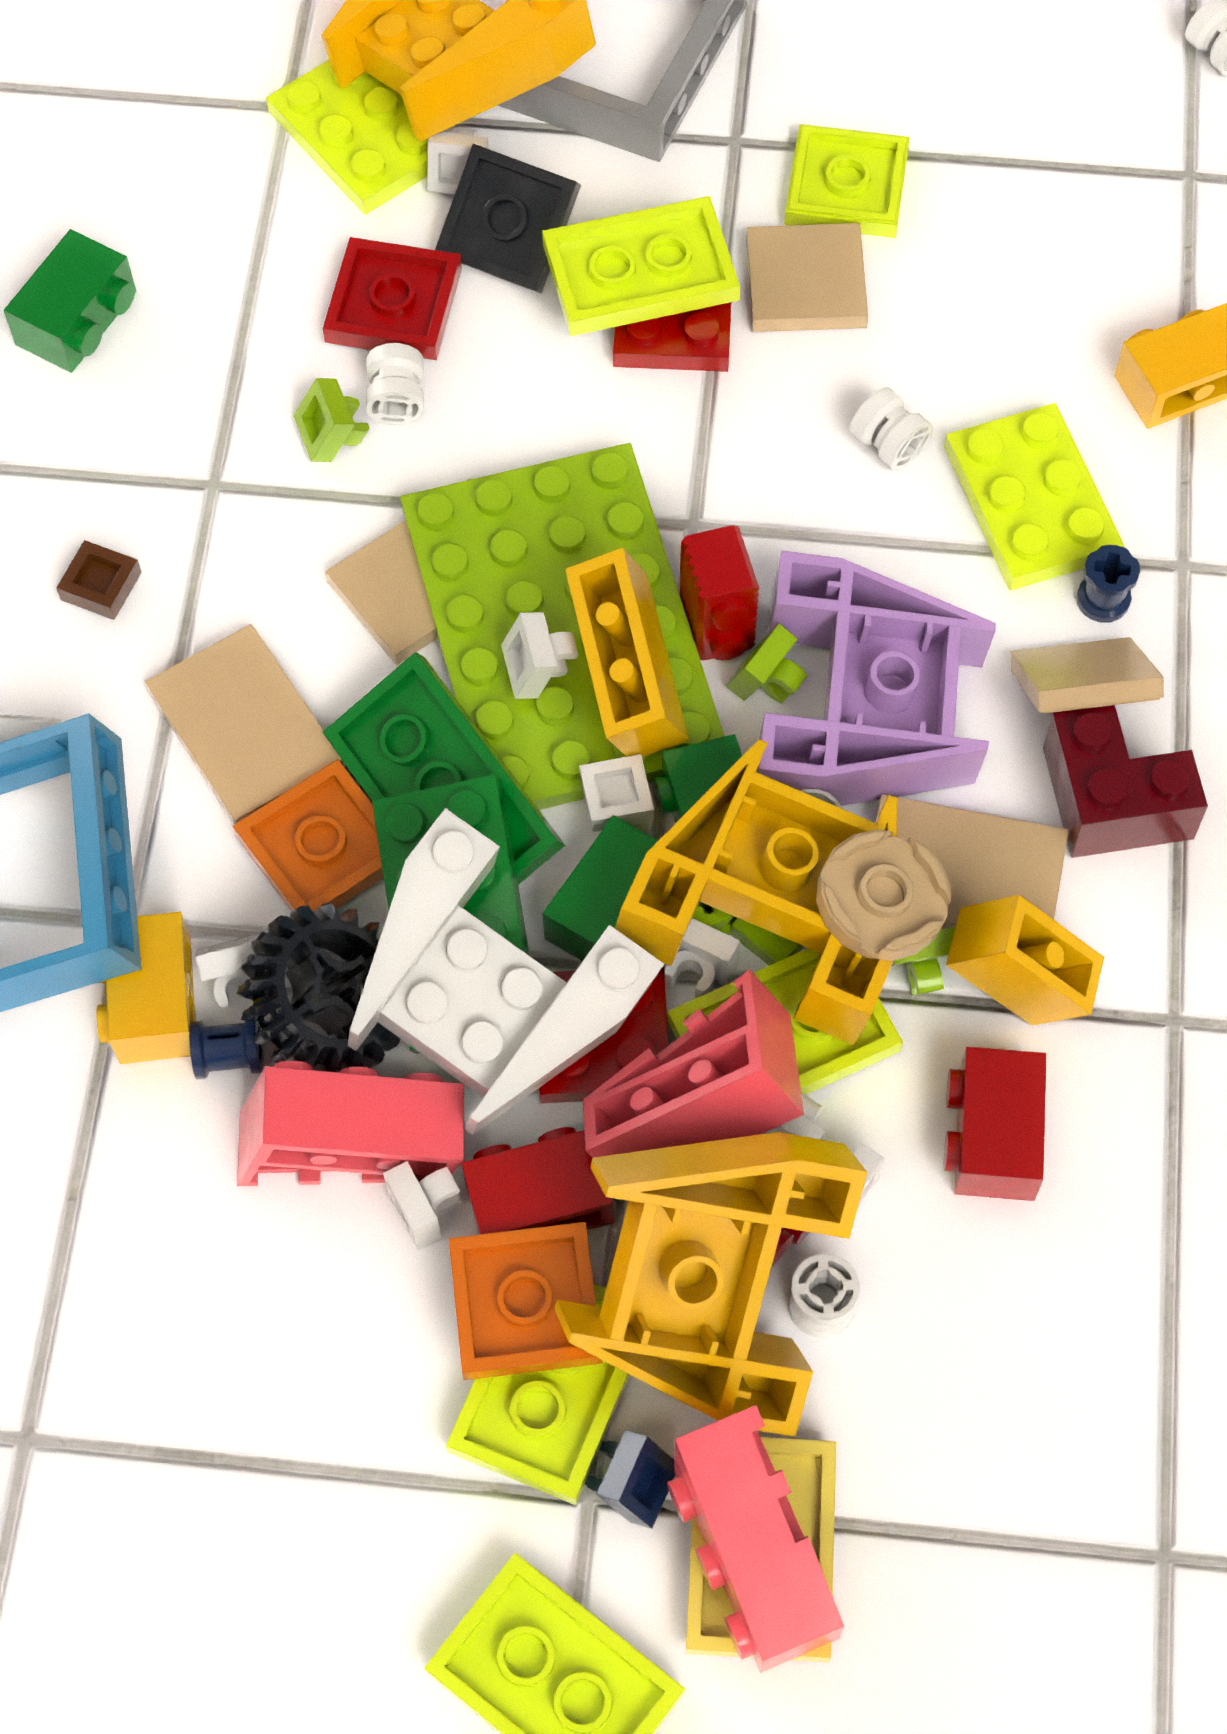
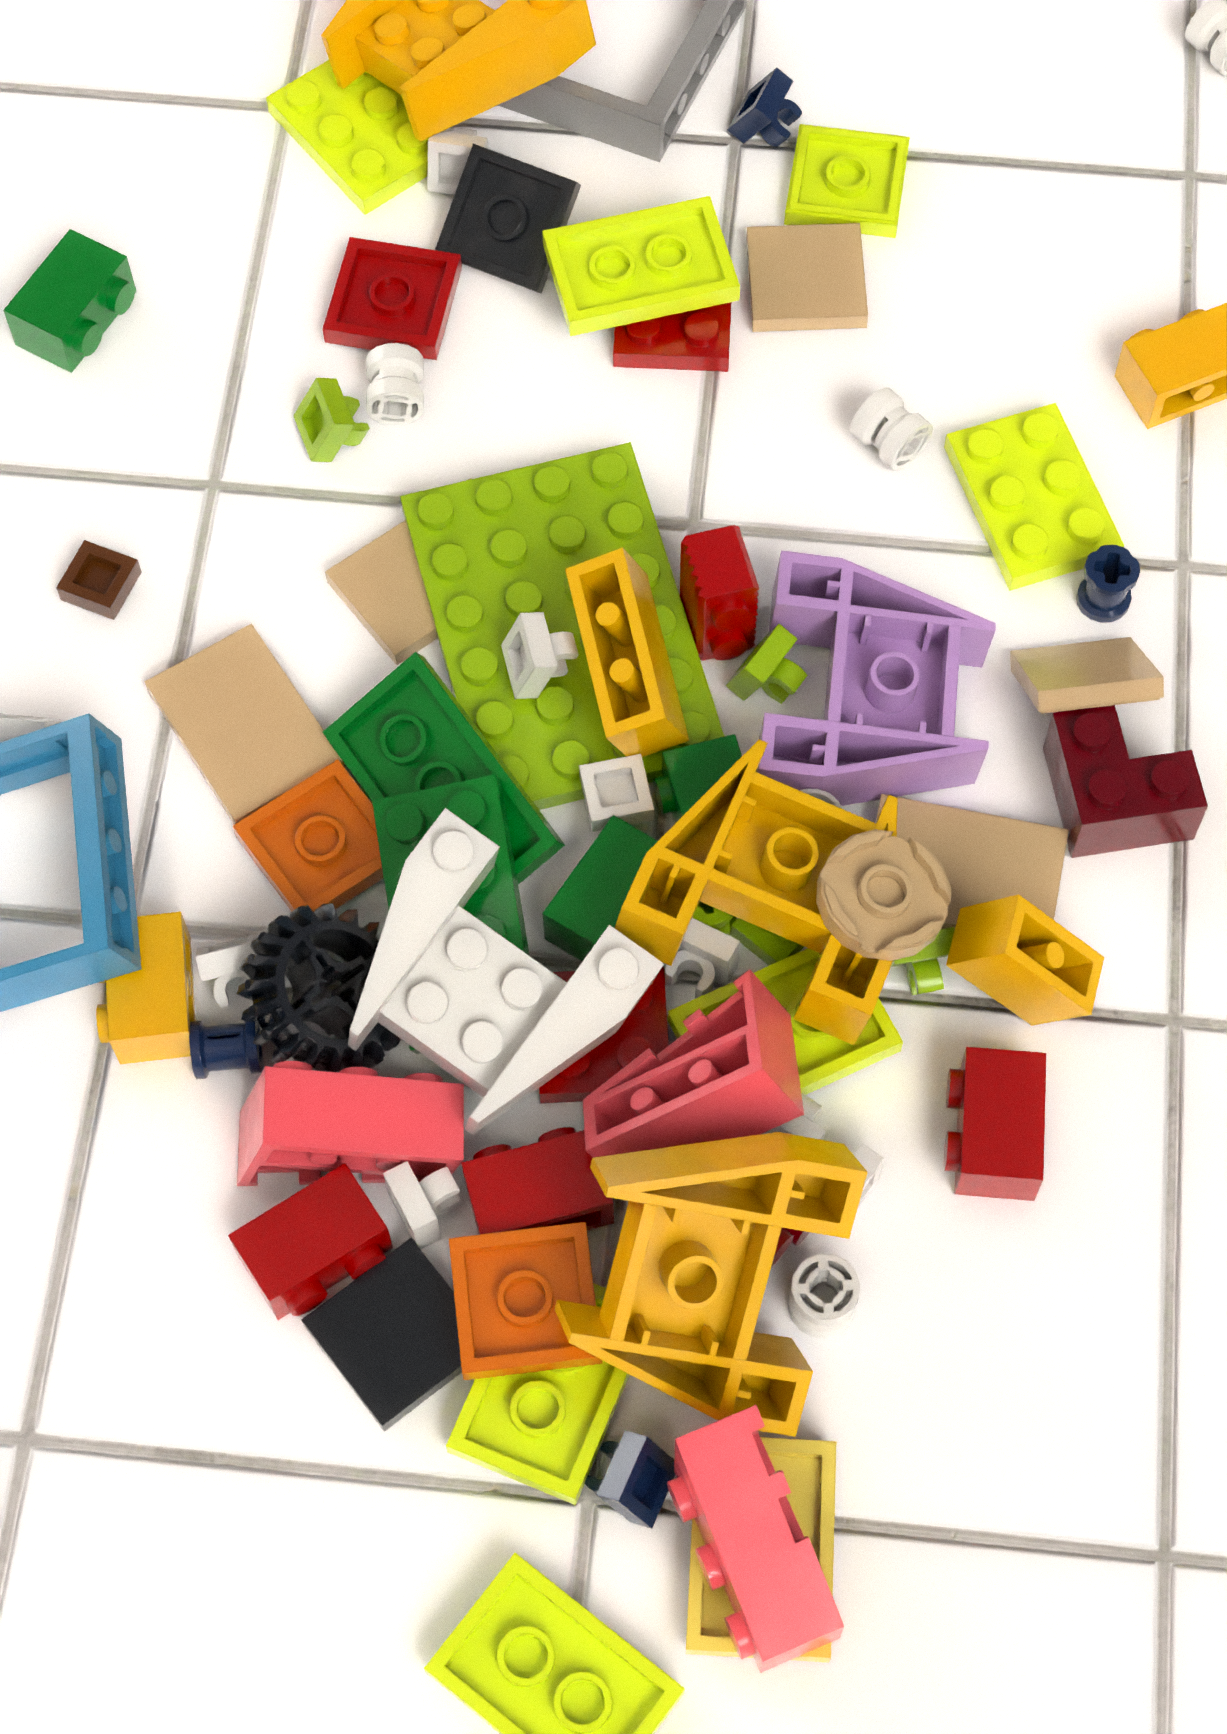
(312, 1243): none -> red brick
(391, 1334): none -> black tile
(763, 108): none -> dark blue tile

